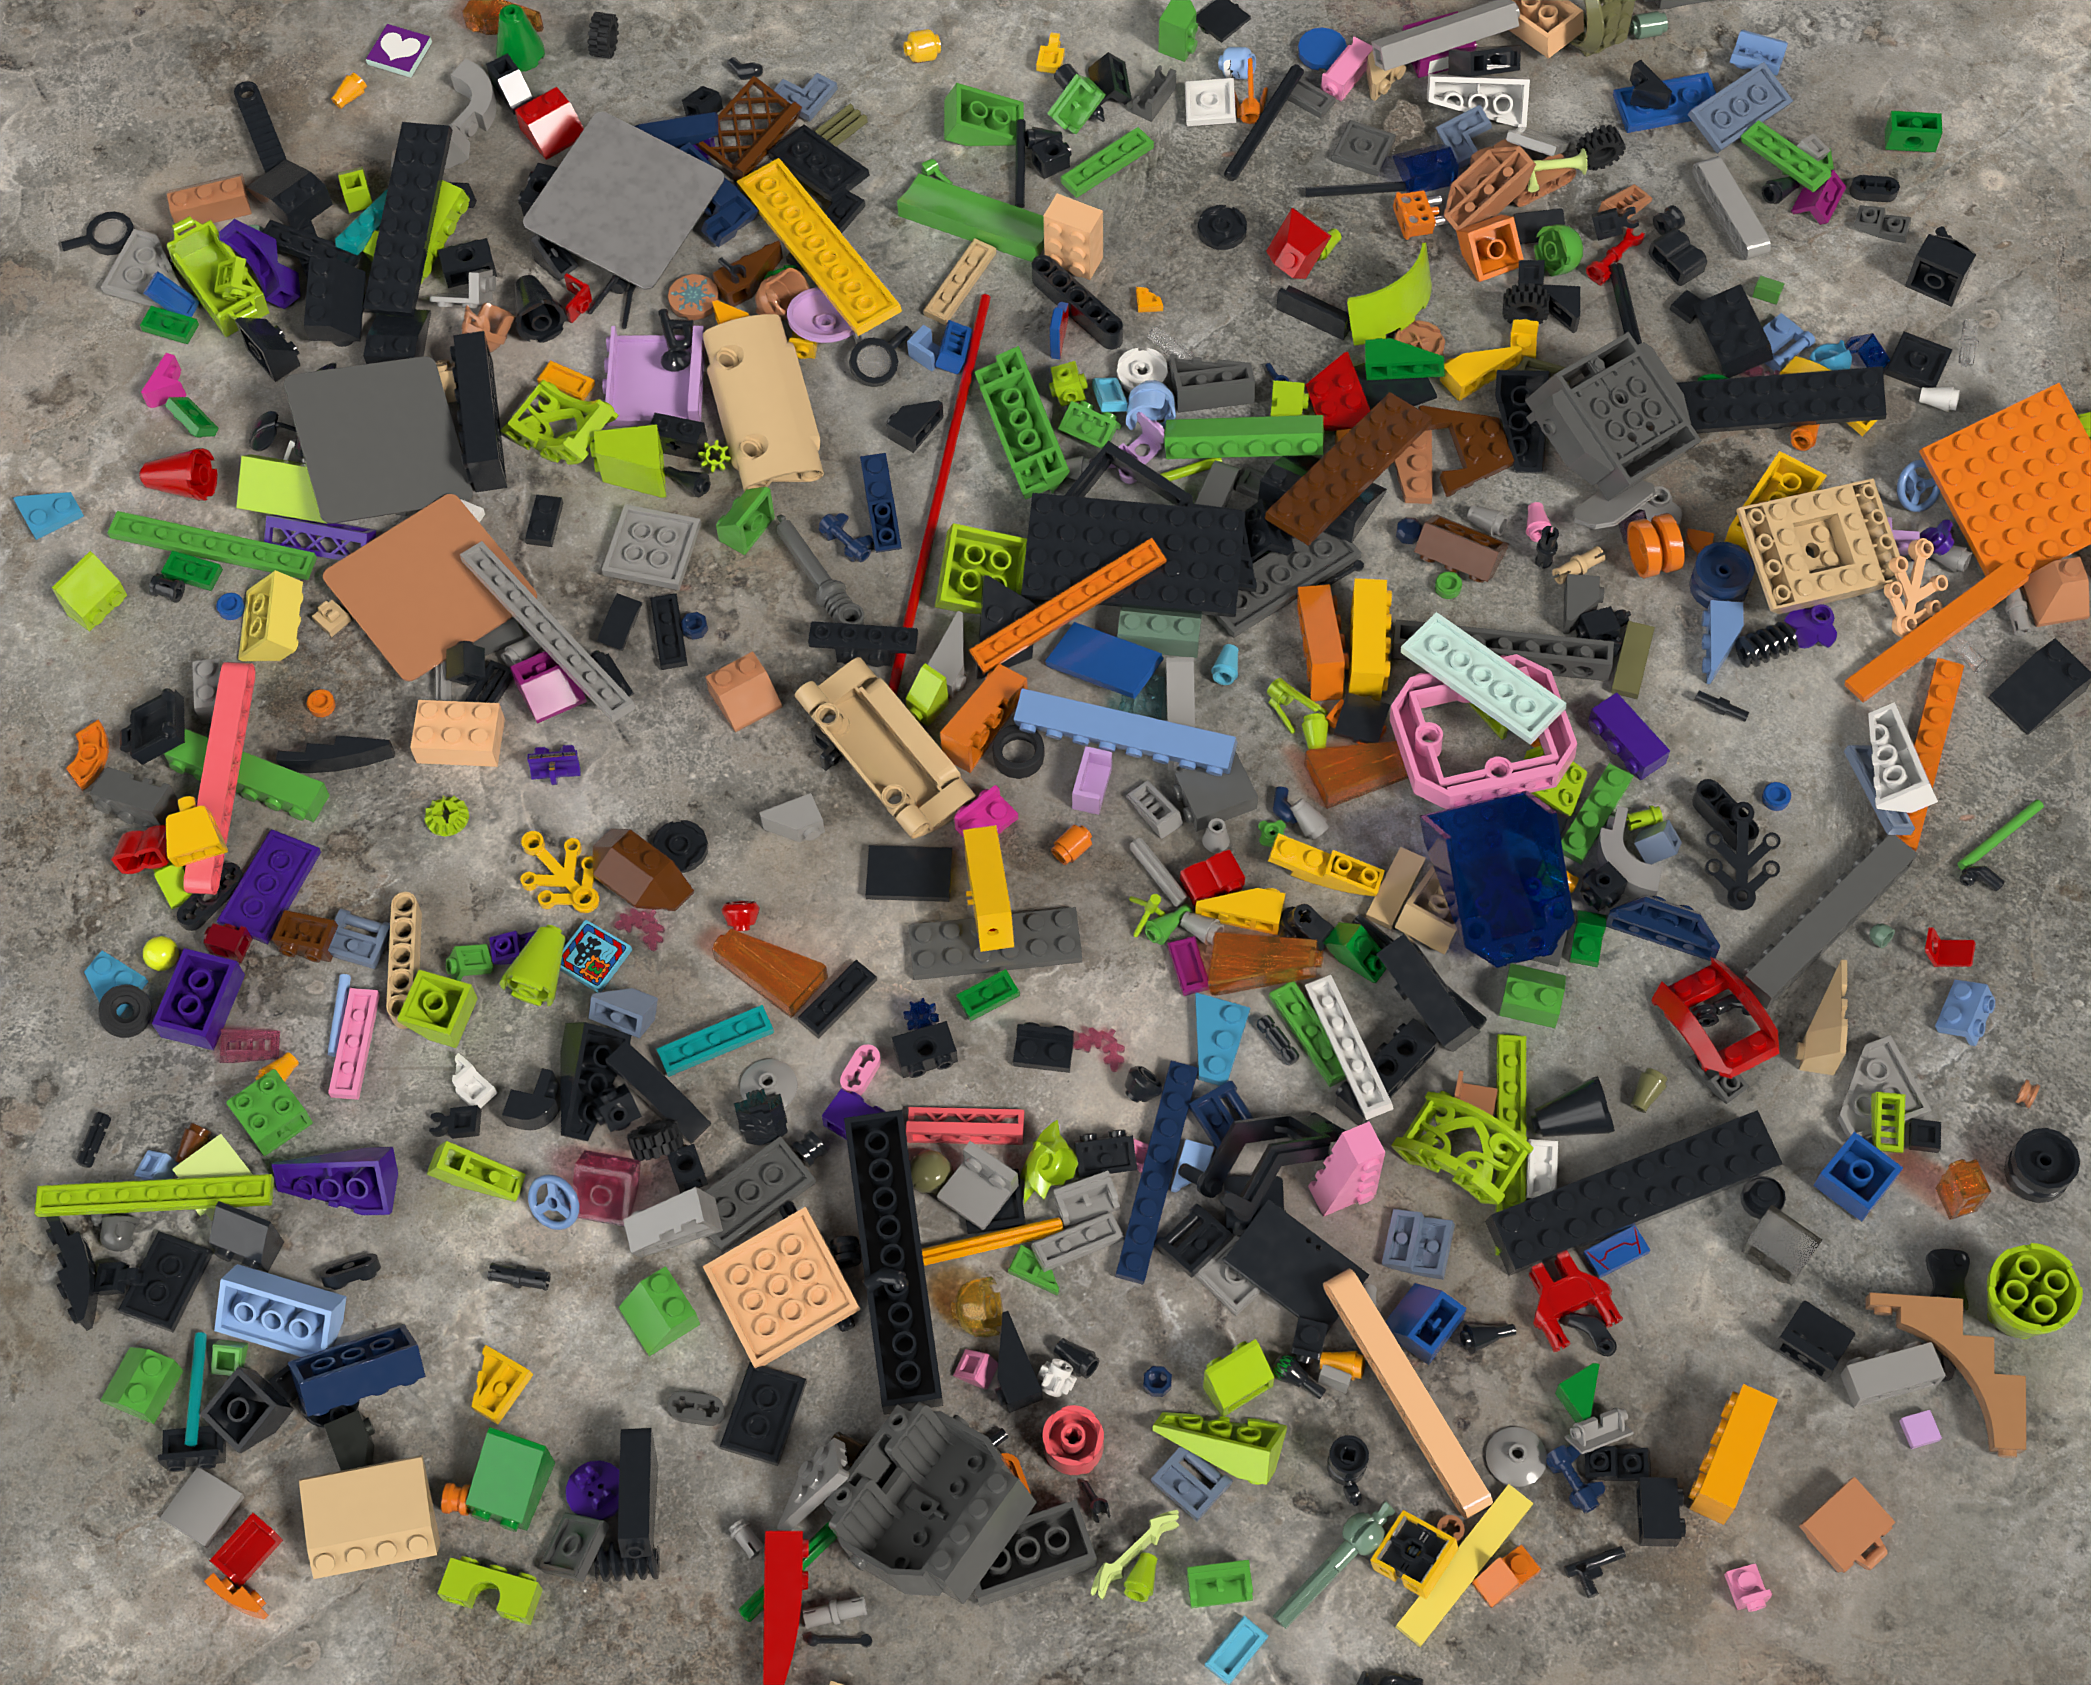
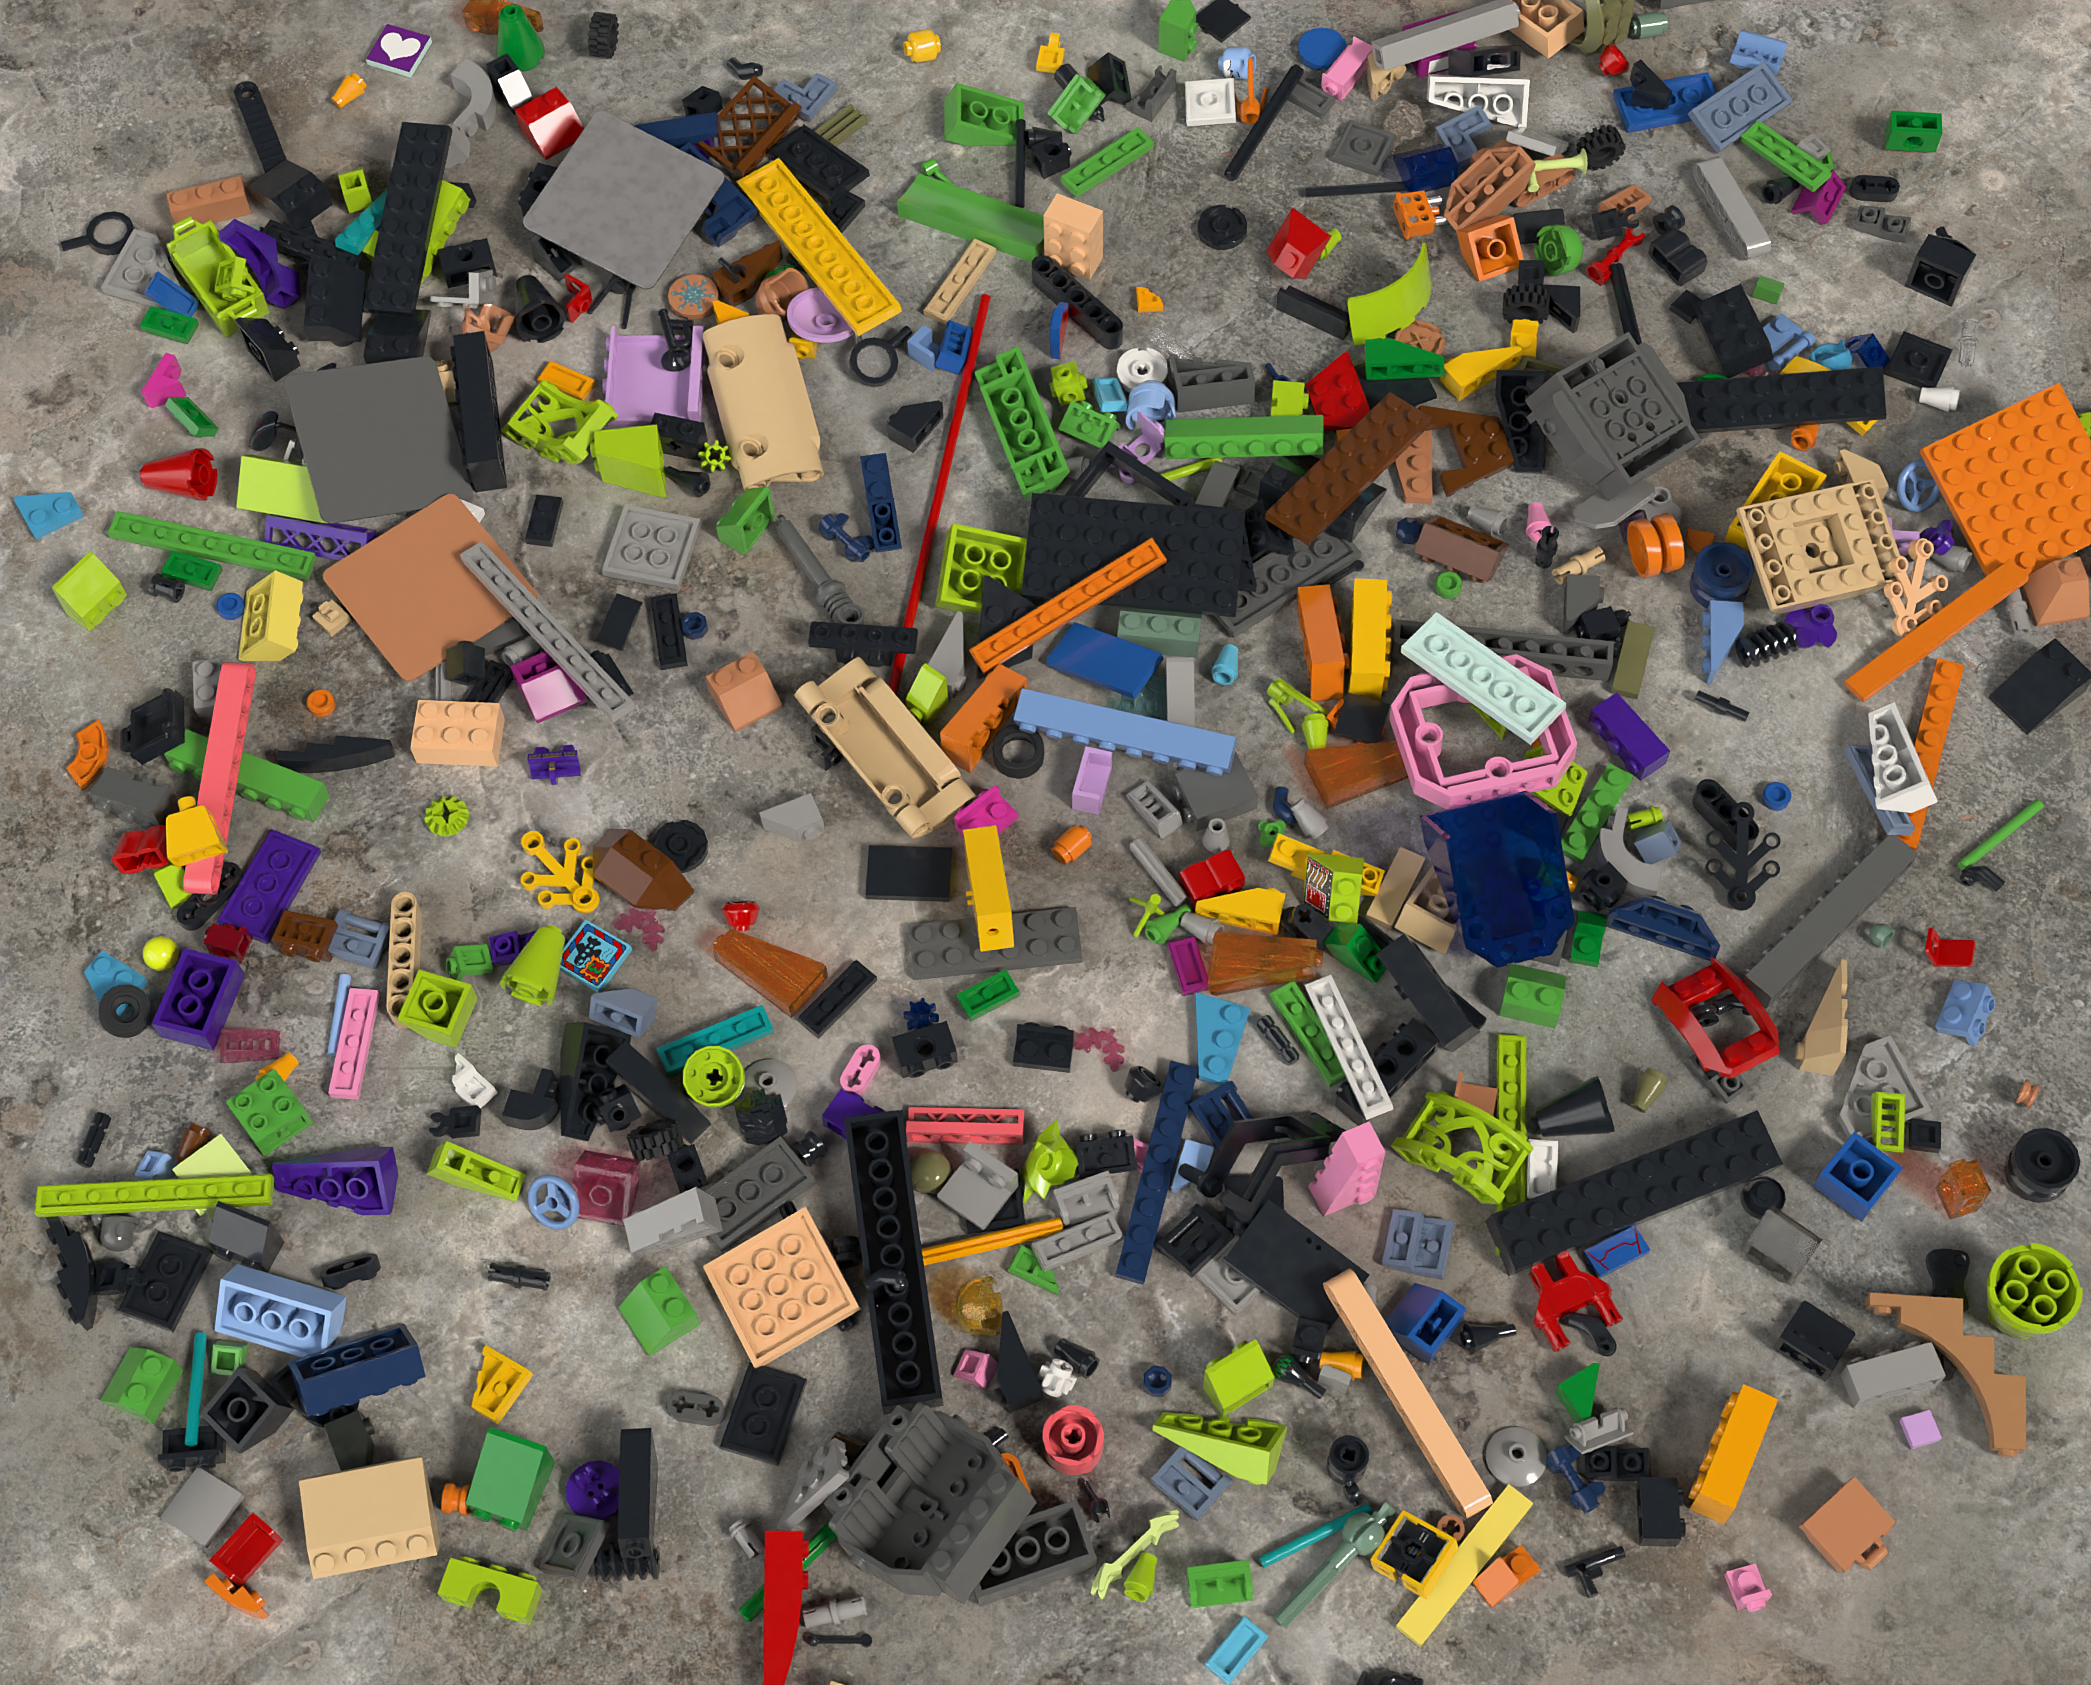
(705, 1062): none -> lime wheel
(1309, 1538): none -> teal bar
(1333, 886): none -> lime slope
(1613, 61): none -> red cone
(1854, 468): none -> tan slope

